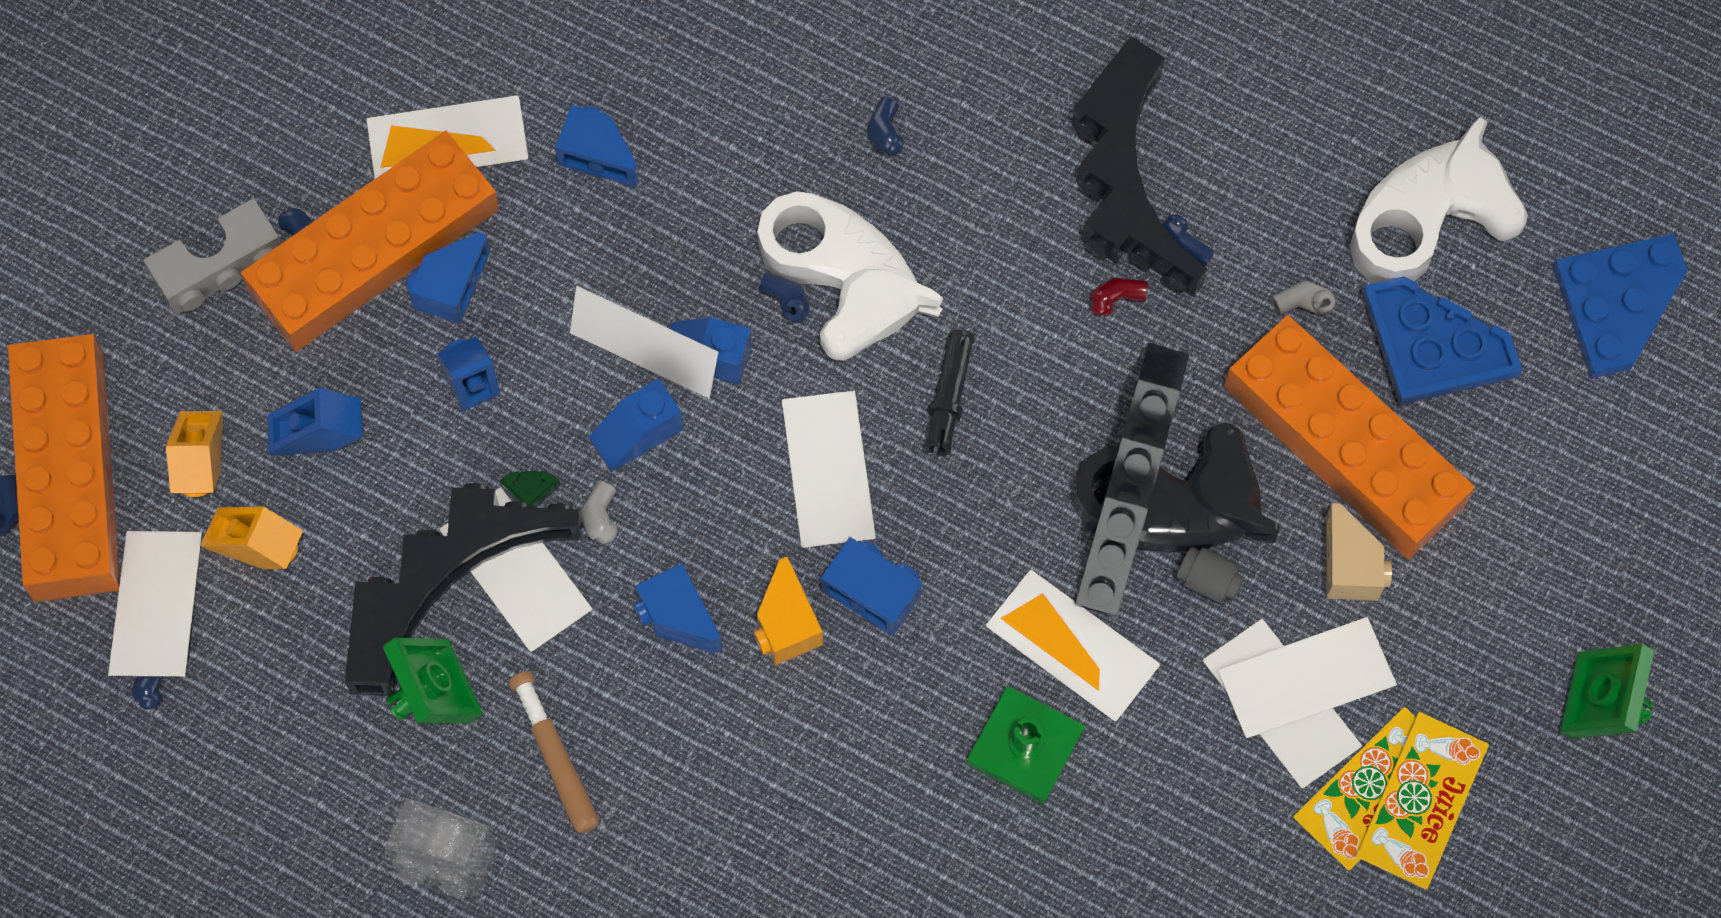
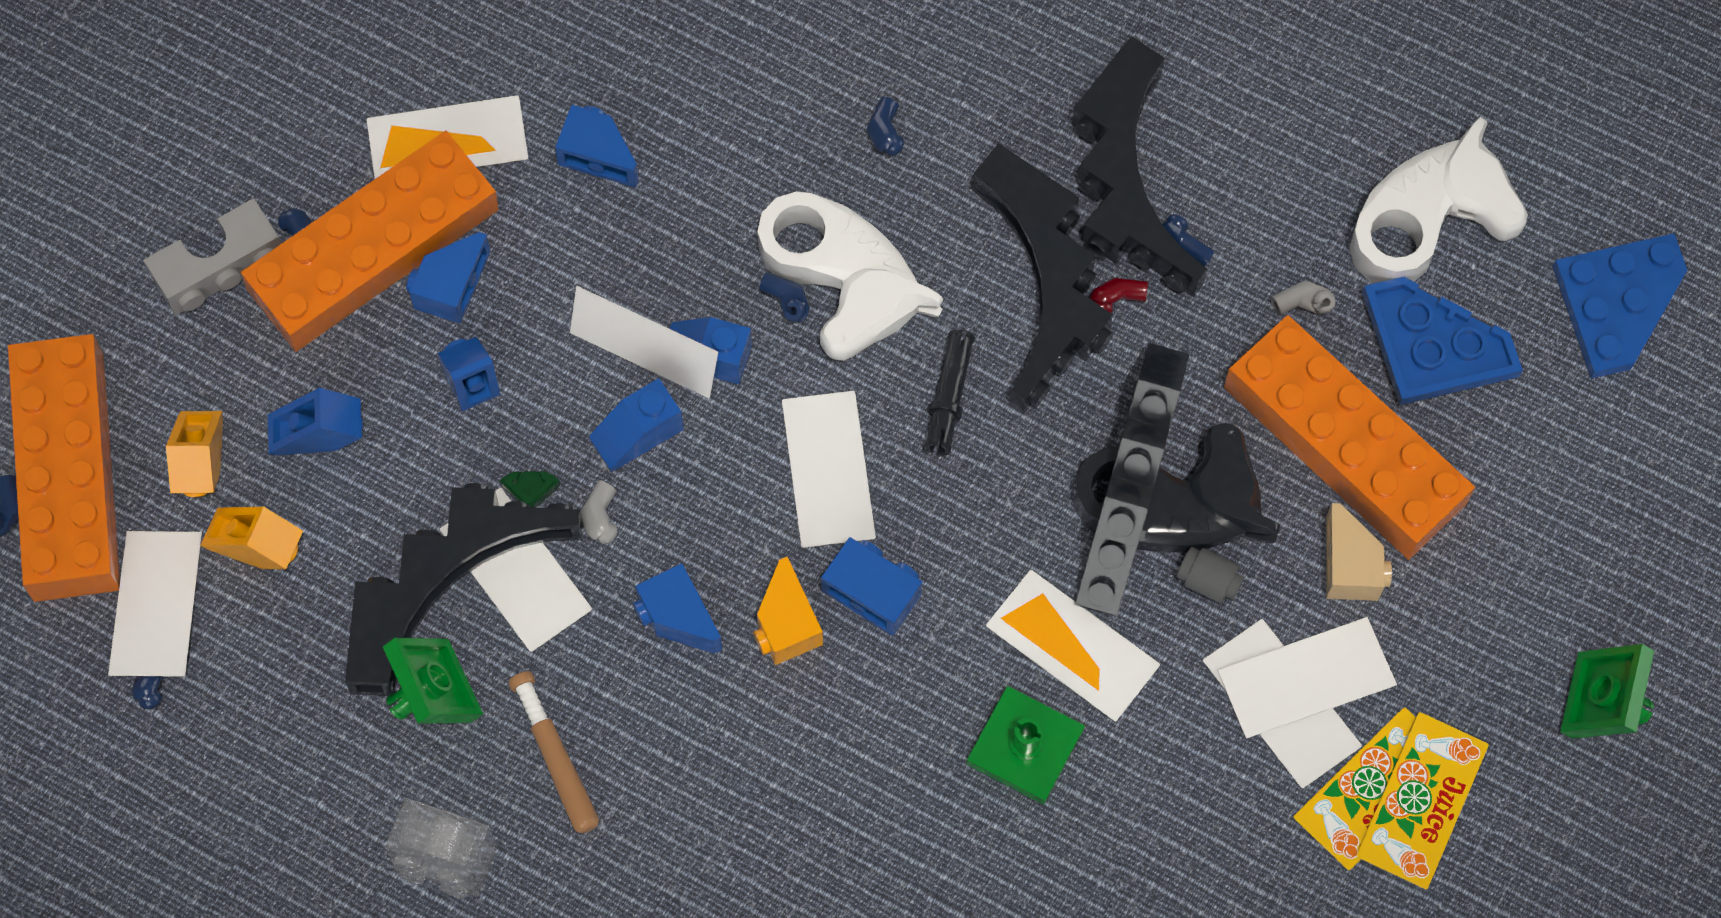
(1042, 218): none -> black arch

